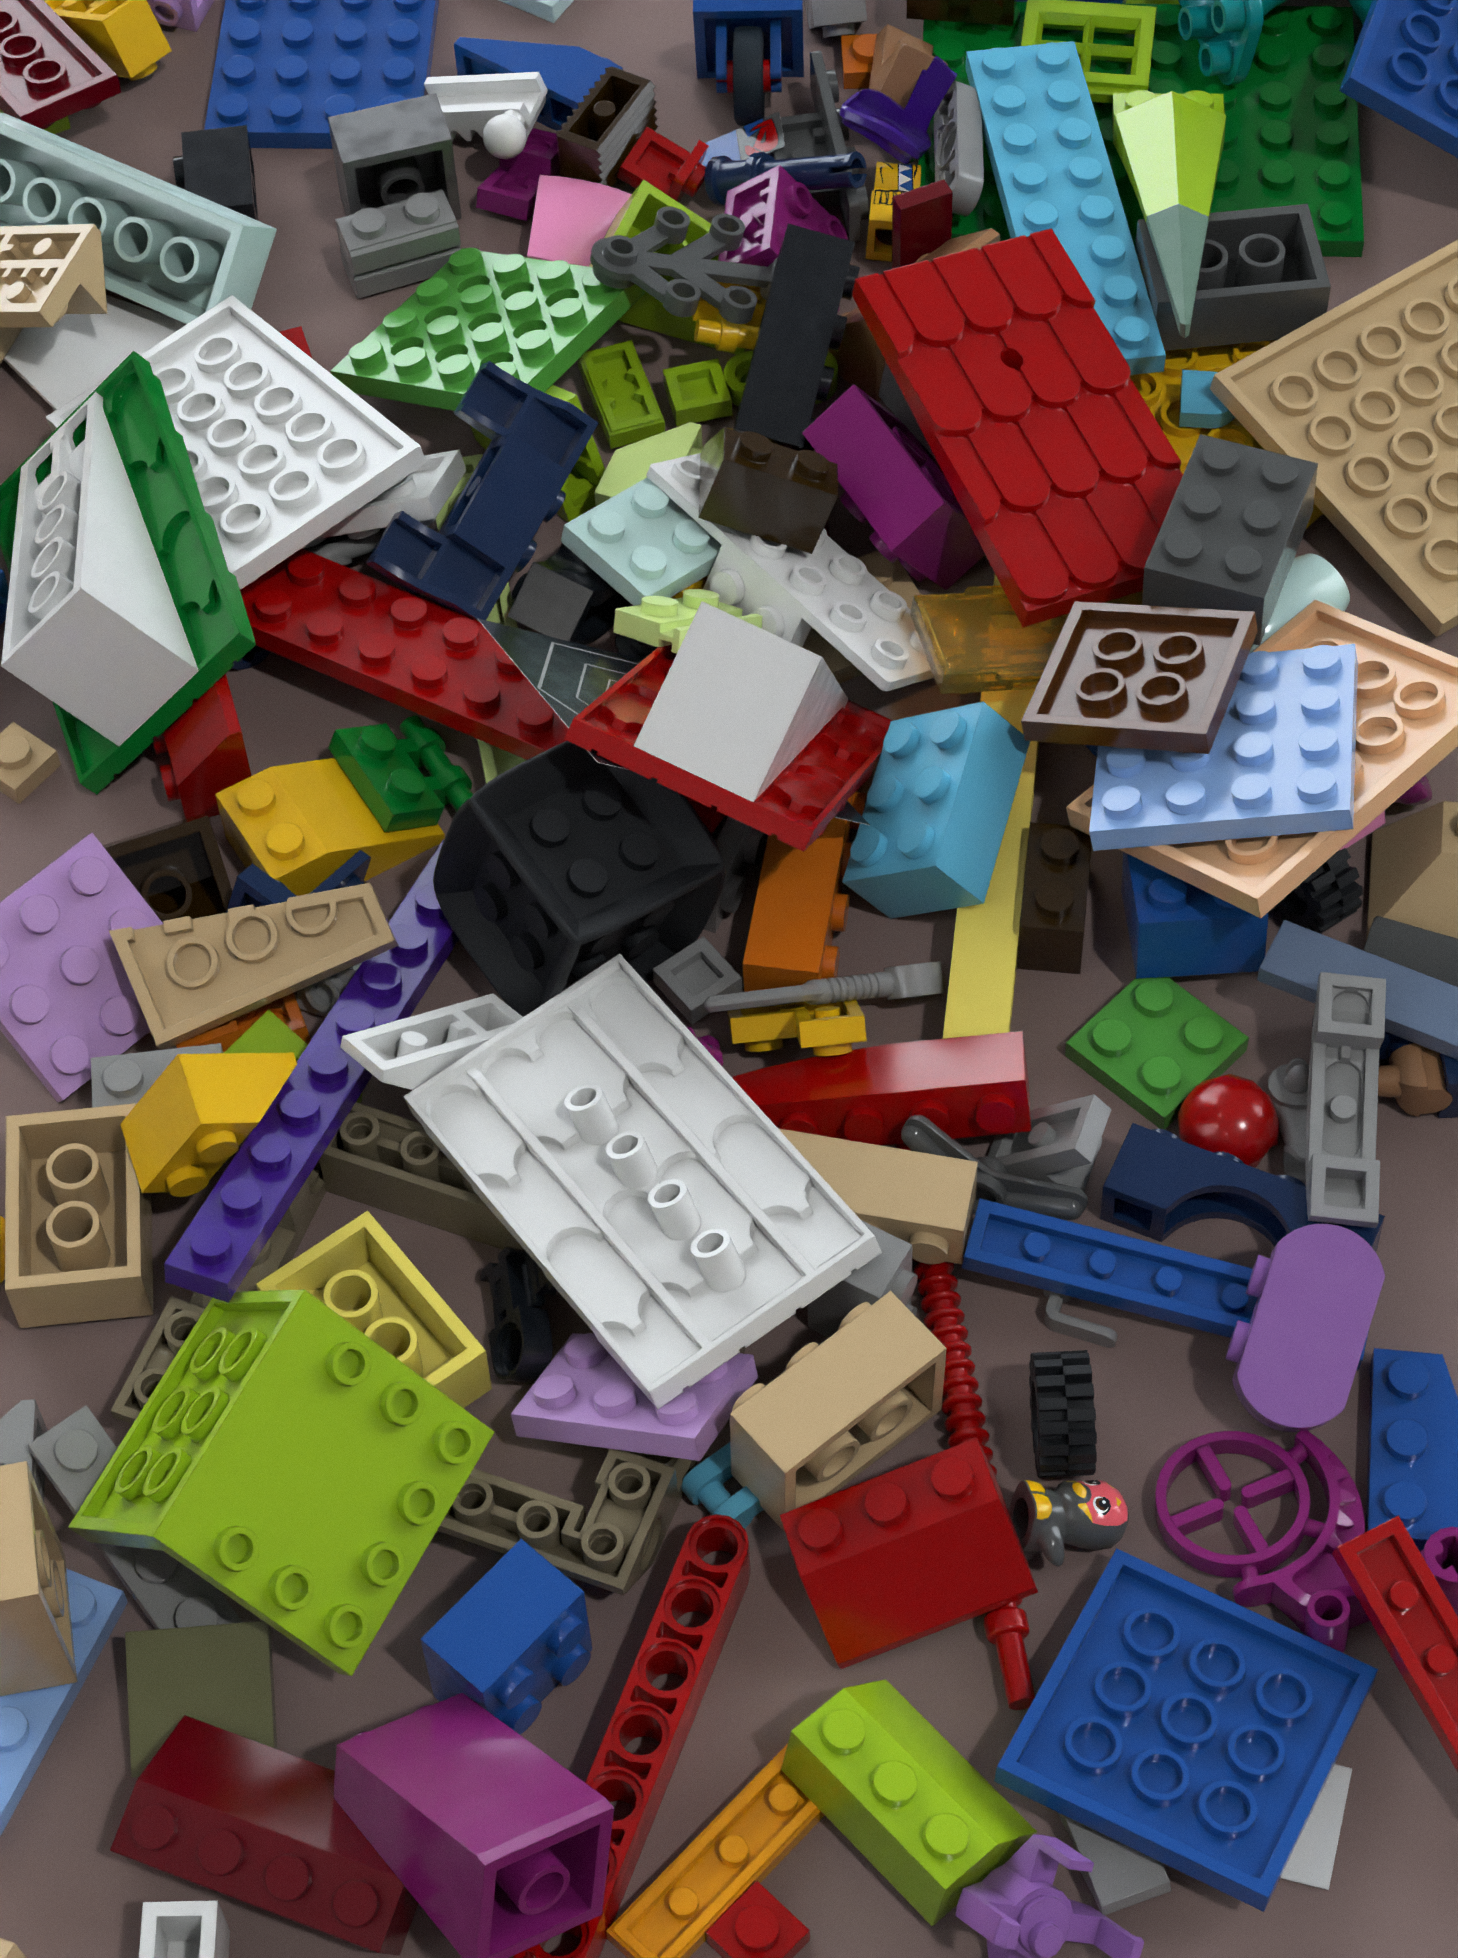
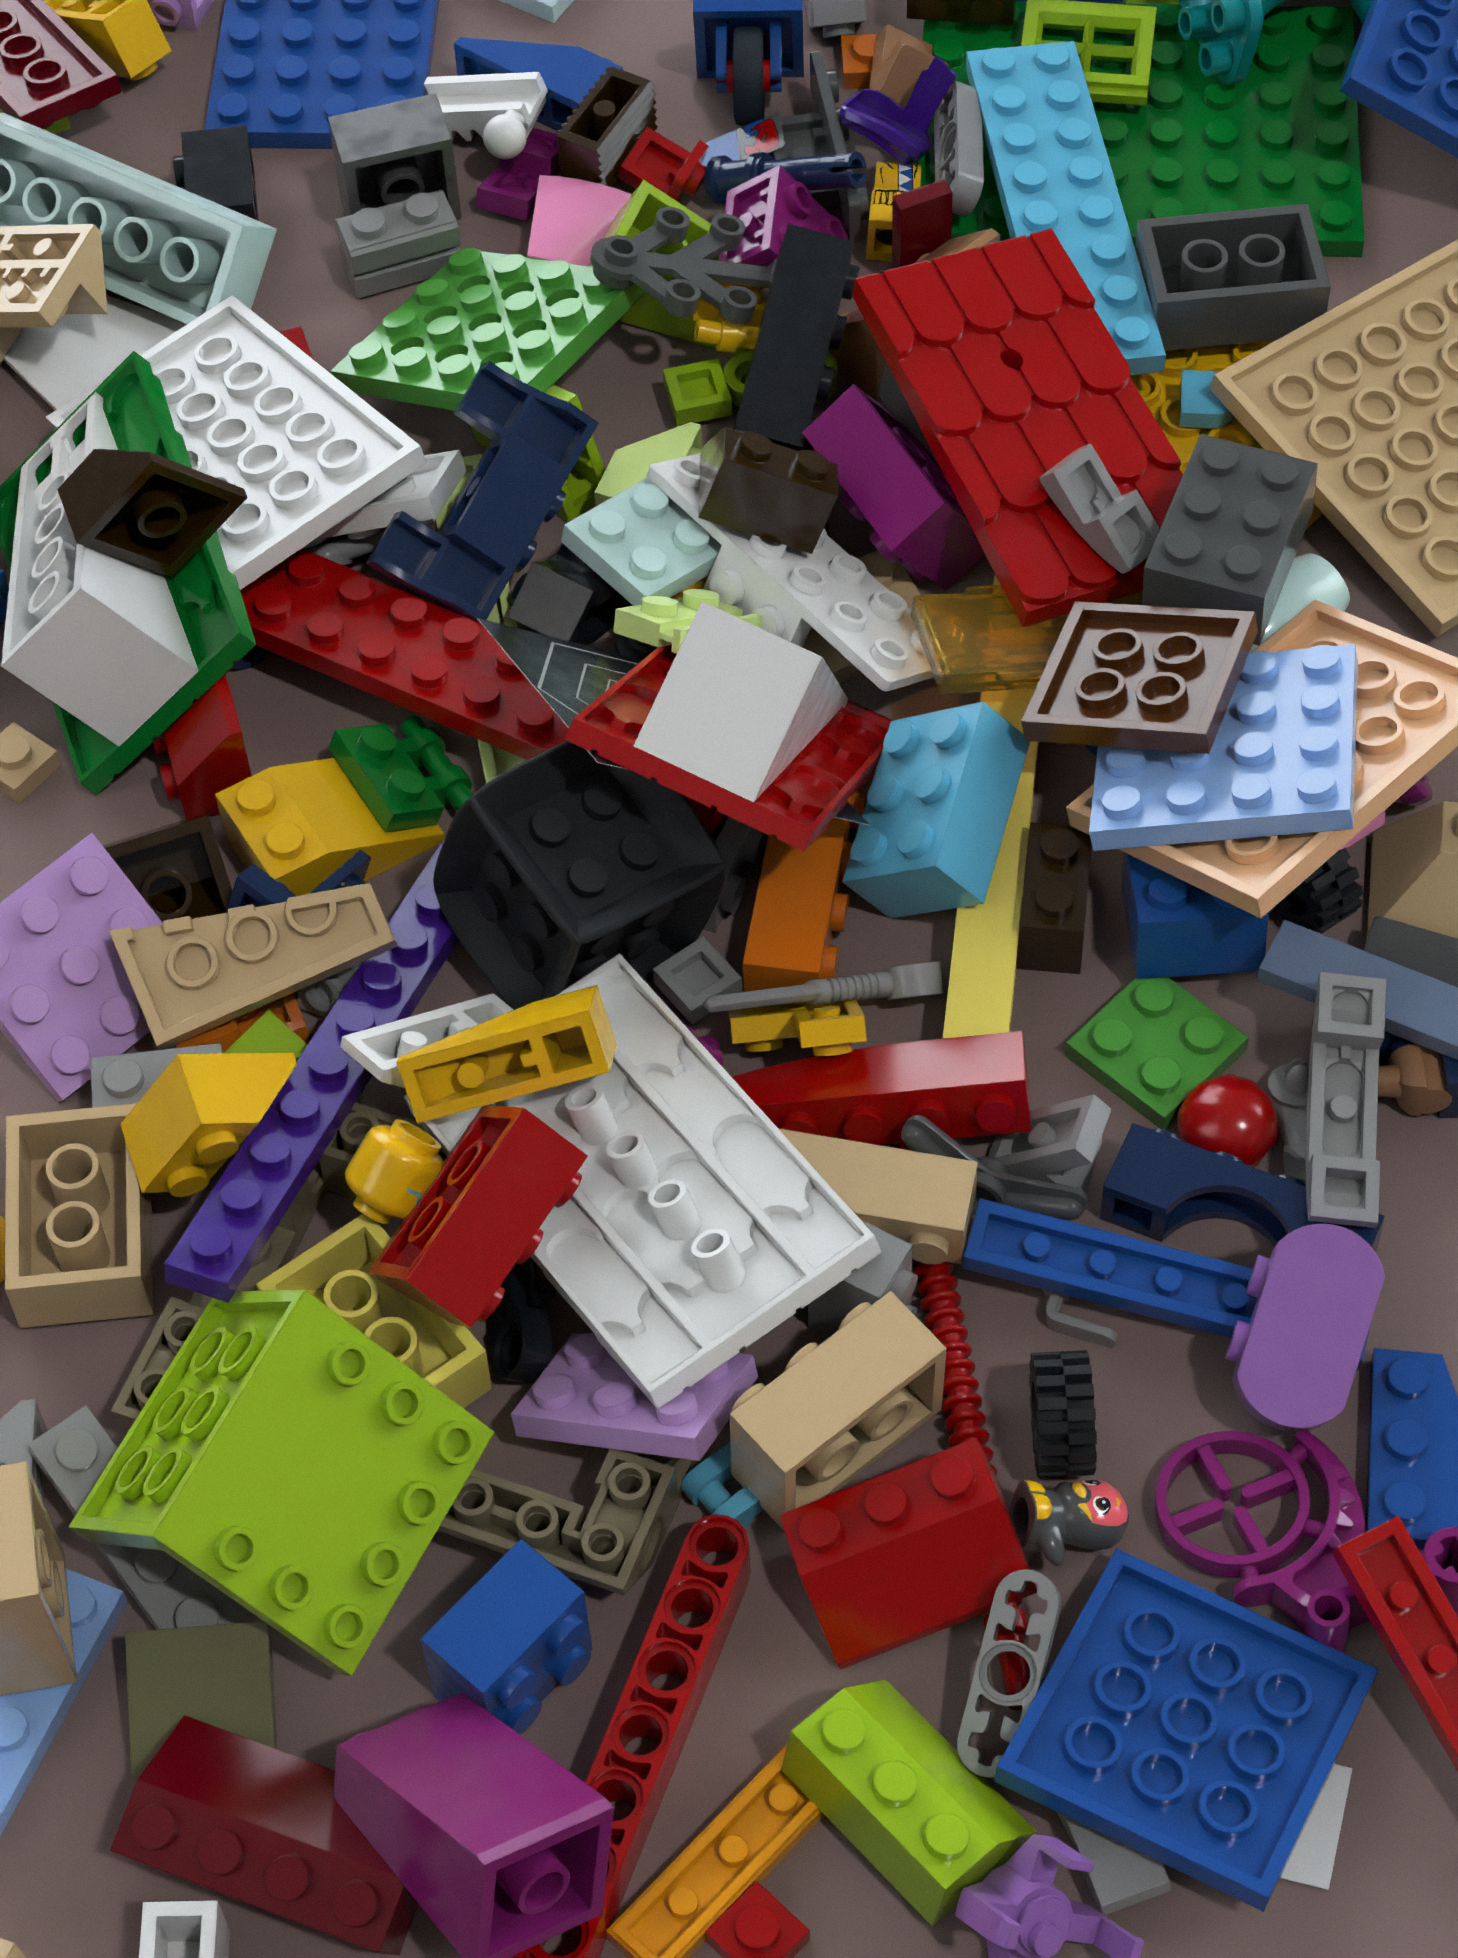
(145, 507): none -> dark brown slope
(393, 1170): none -> yellow head
(481, 1214): none -> red slope
(511, 1055): none -> yellow slope
(621, 394): lime plate -> none
(1007, 1615): none -> light grey beam
(1111, 523): none -> light grey slope
(1173, 160): lime plate -> none

